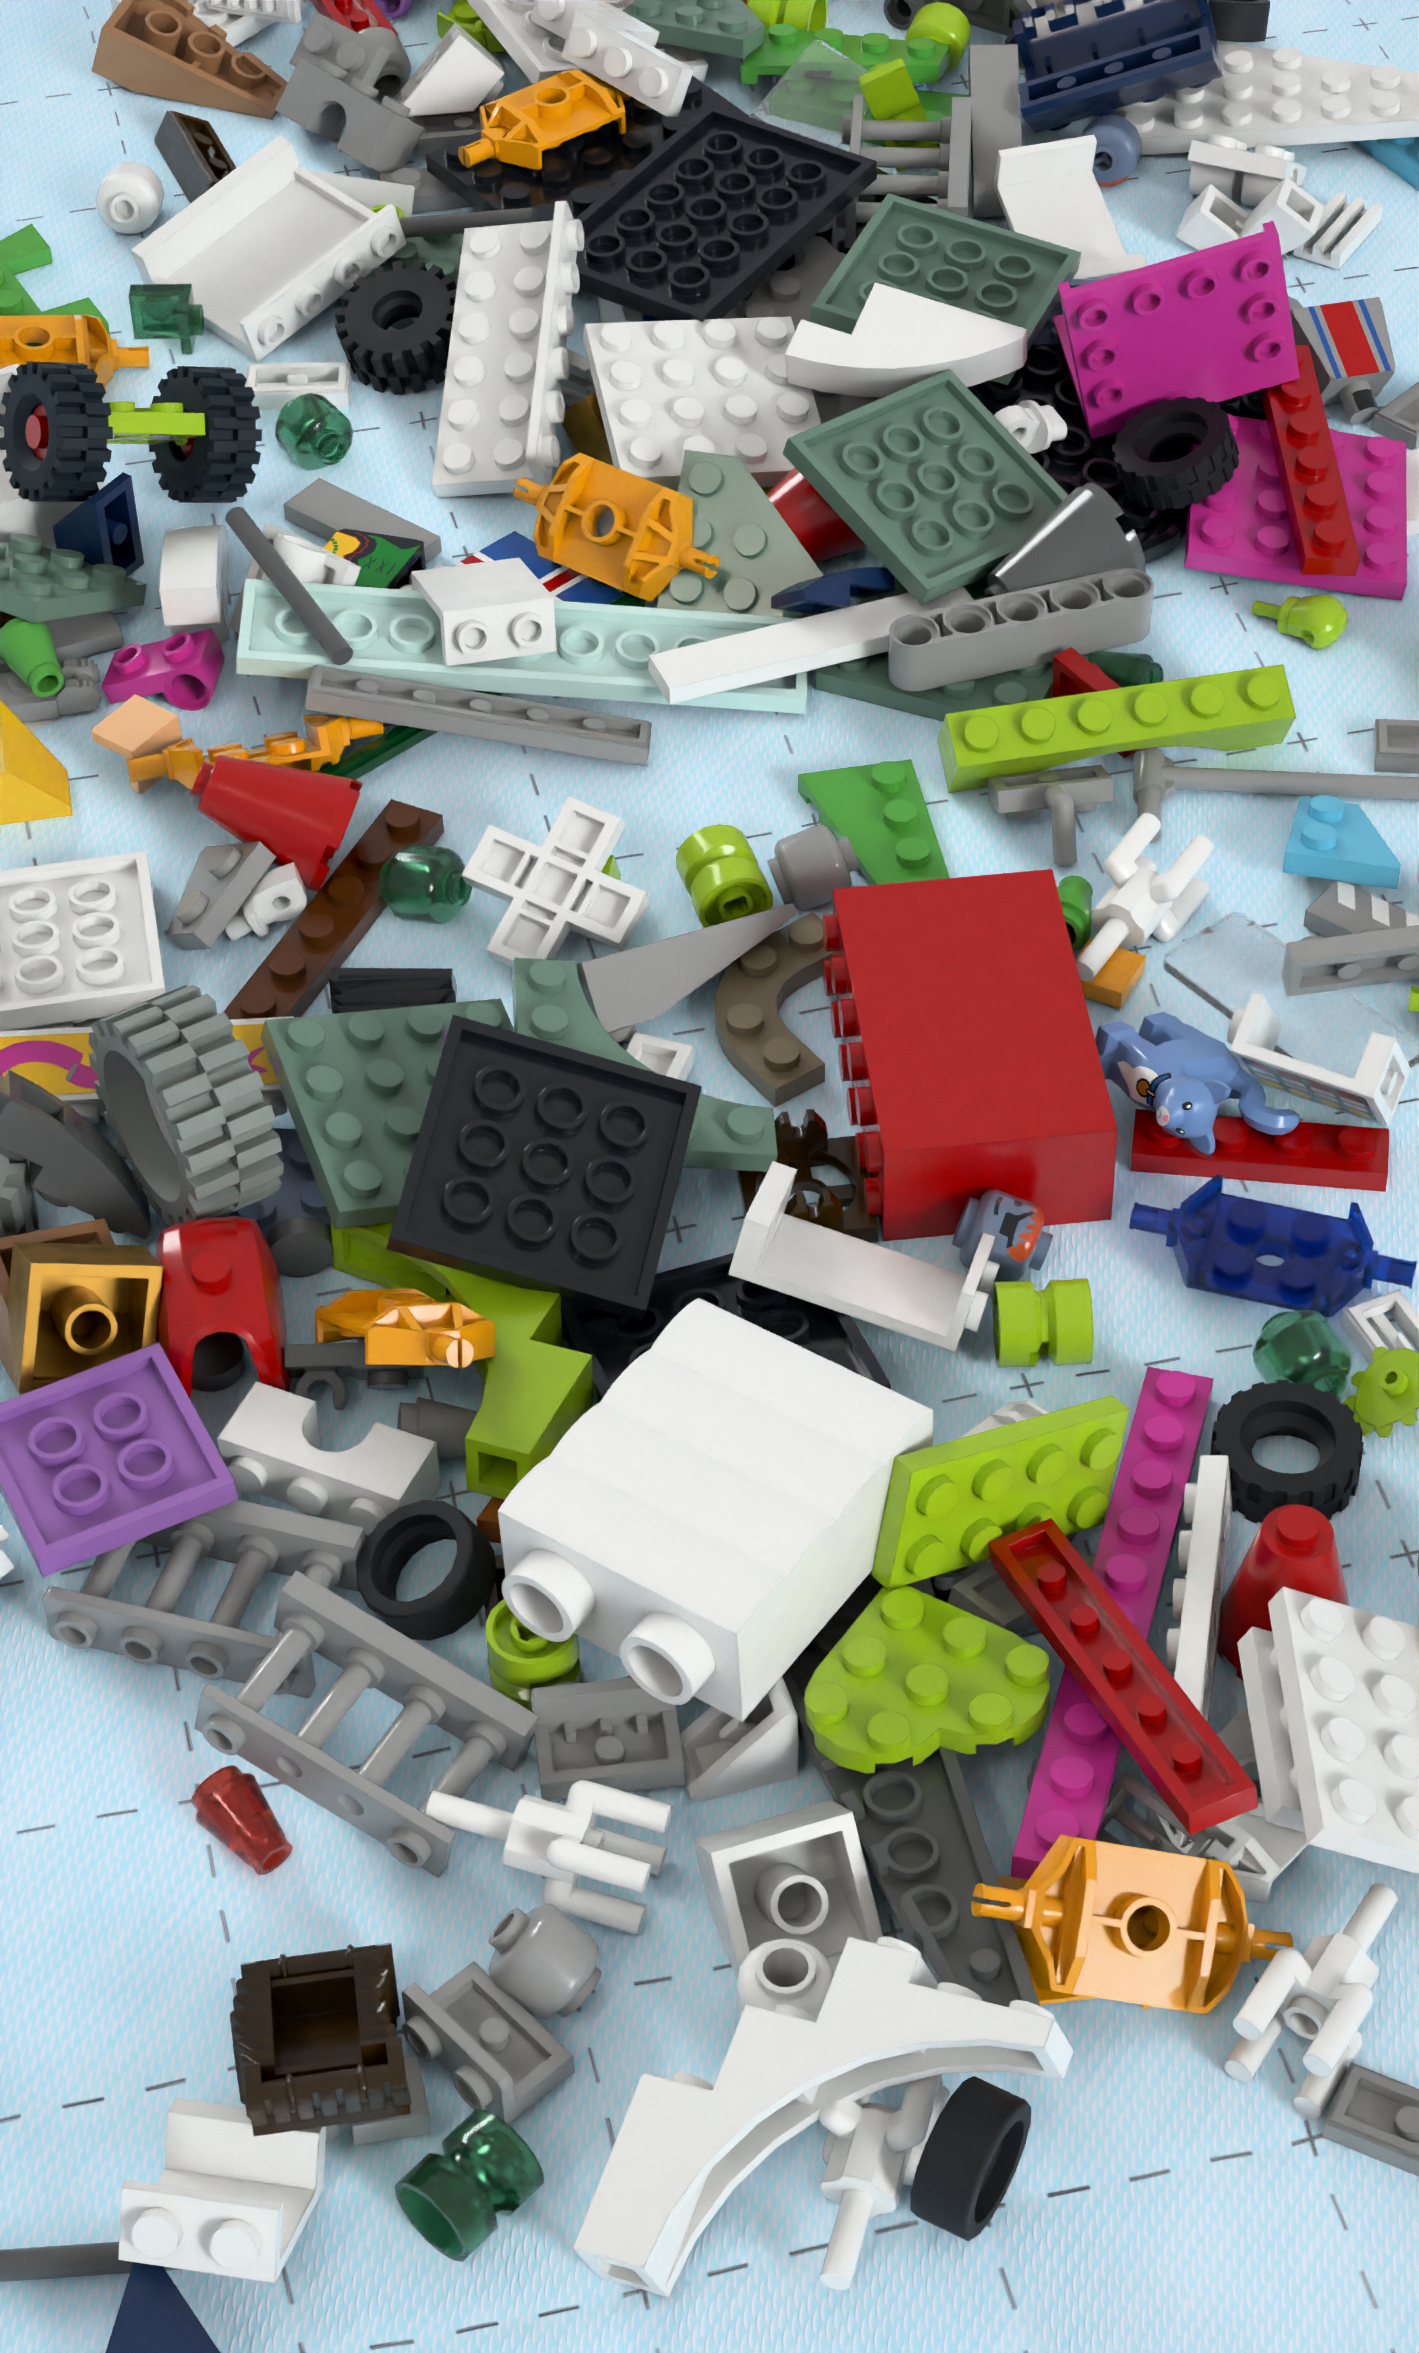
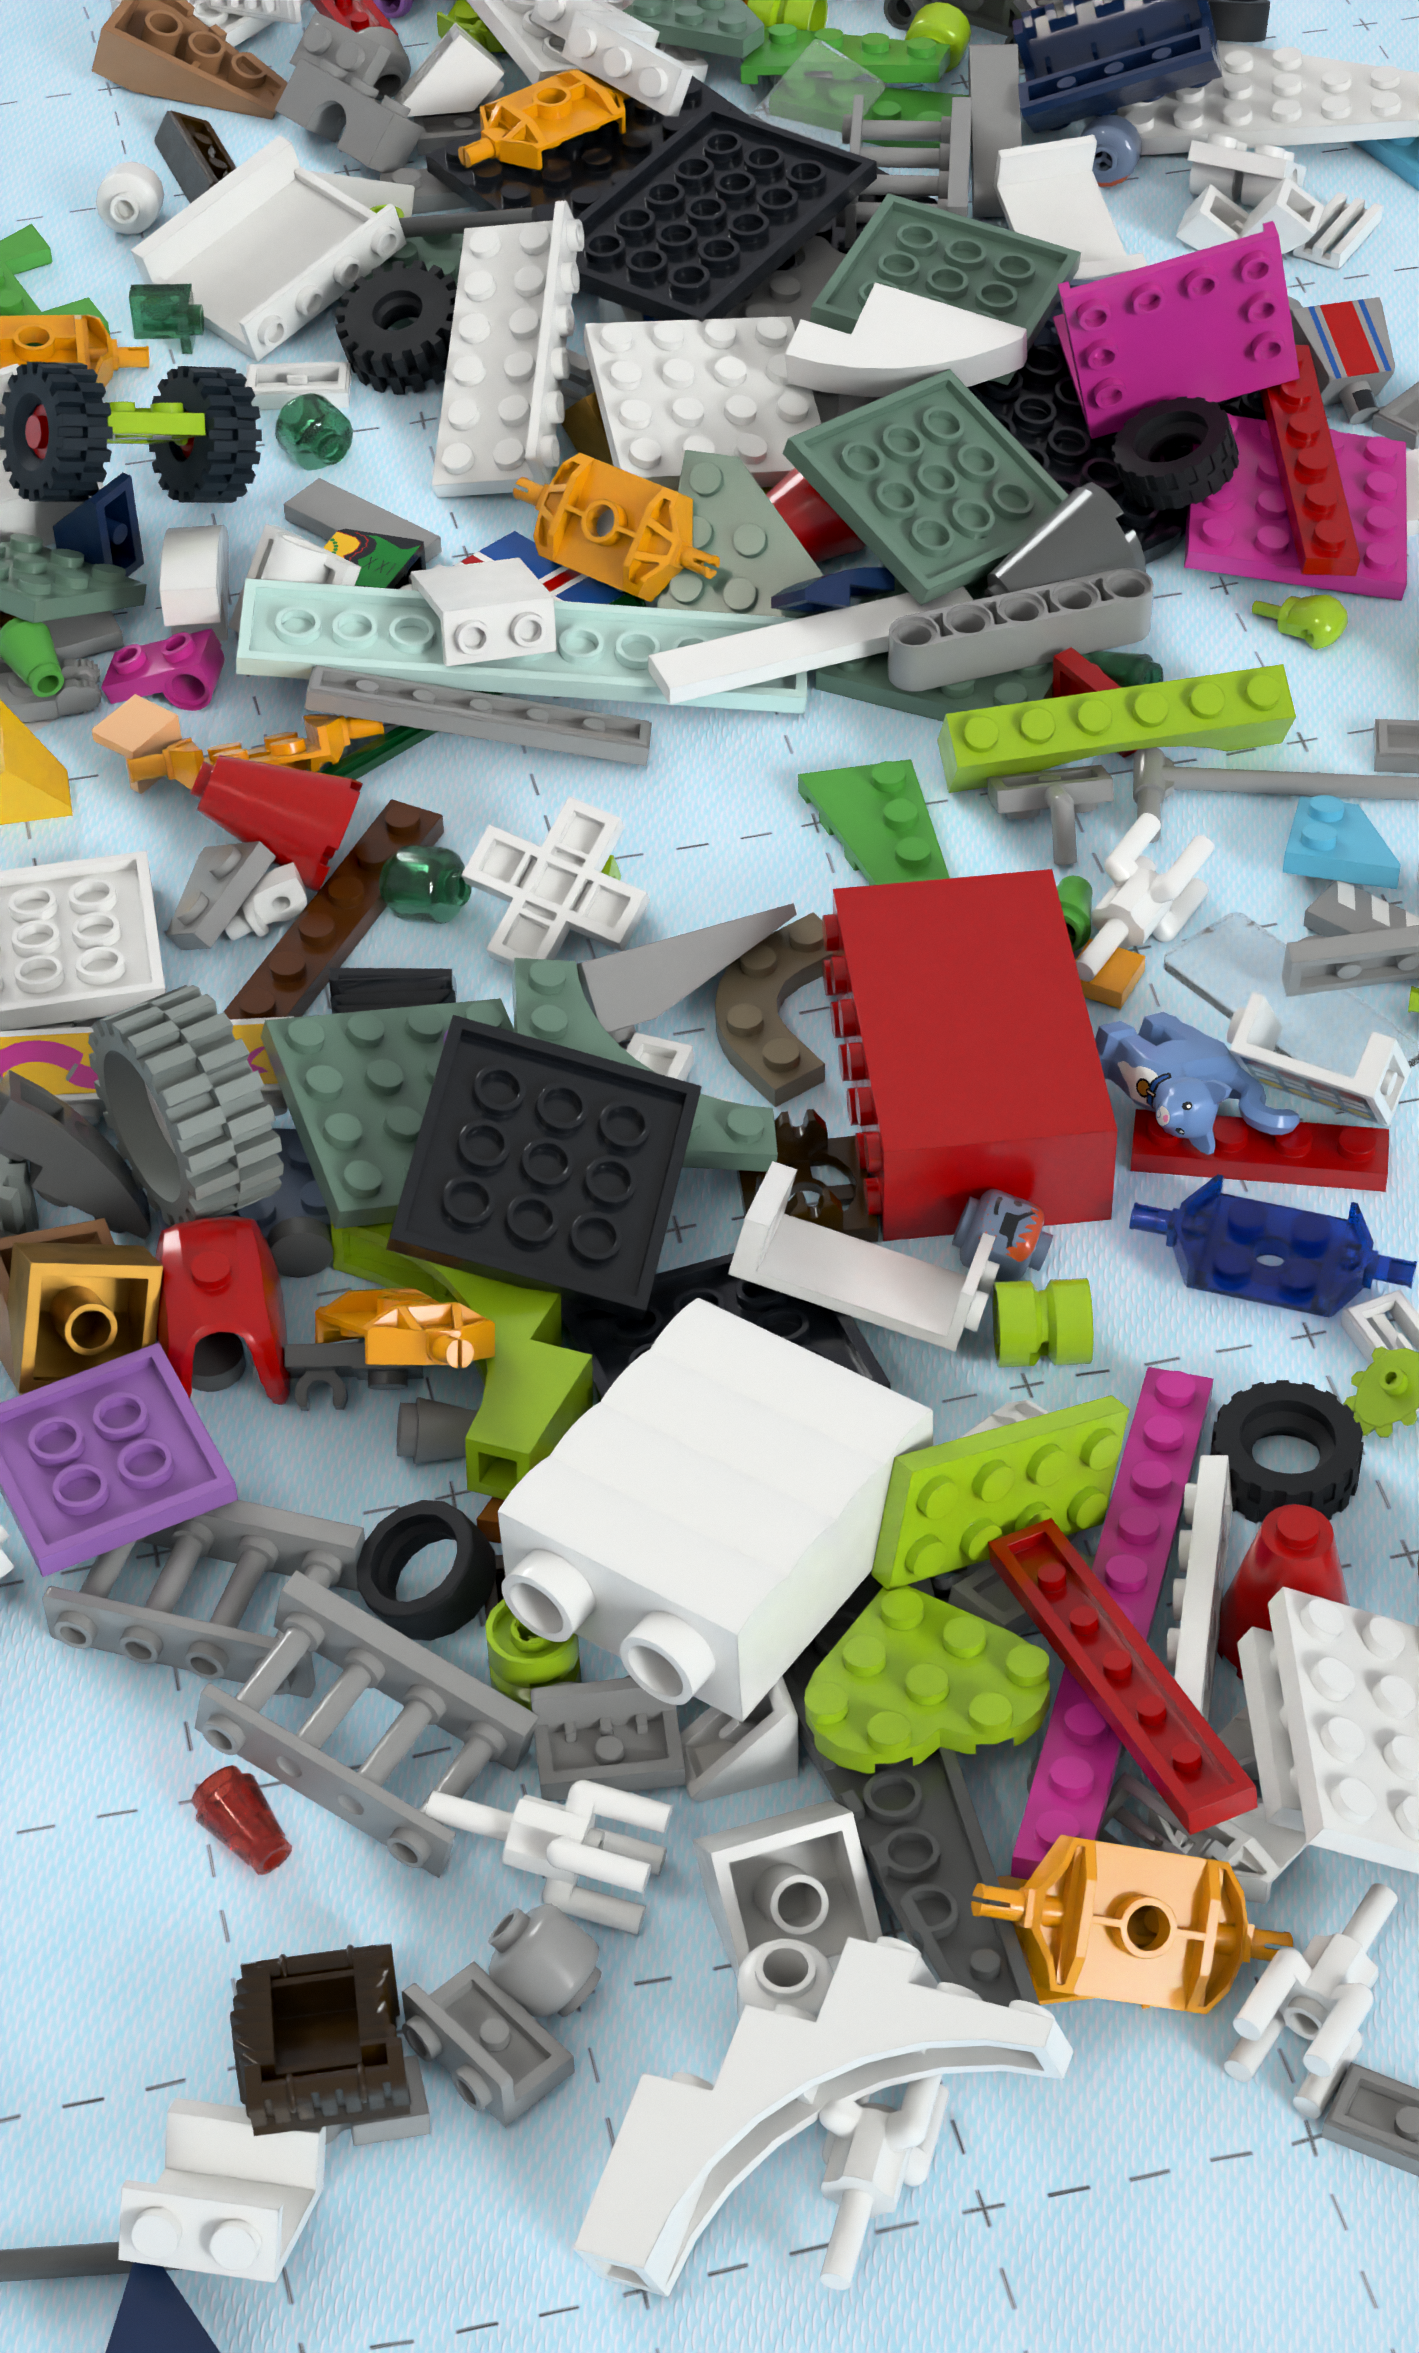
(276, 1452): white arch -> none
(289, 586): dark grey bar -> none
(458, 2194): clear green wheel -> none
(722, 875): lime wheel -> none
(811, 866): light grey head -> none
(894, 97): lime bracket -> none
(970, 2158): black tyre -> none
(1033, 425): white piece -> none
(1302, 1349): clear green head -> none

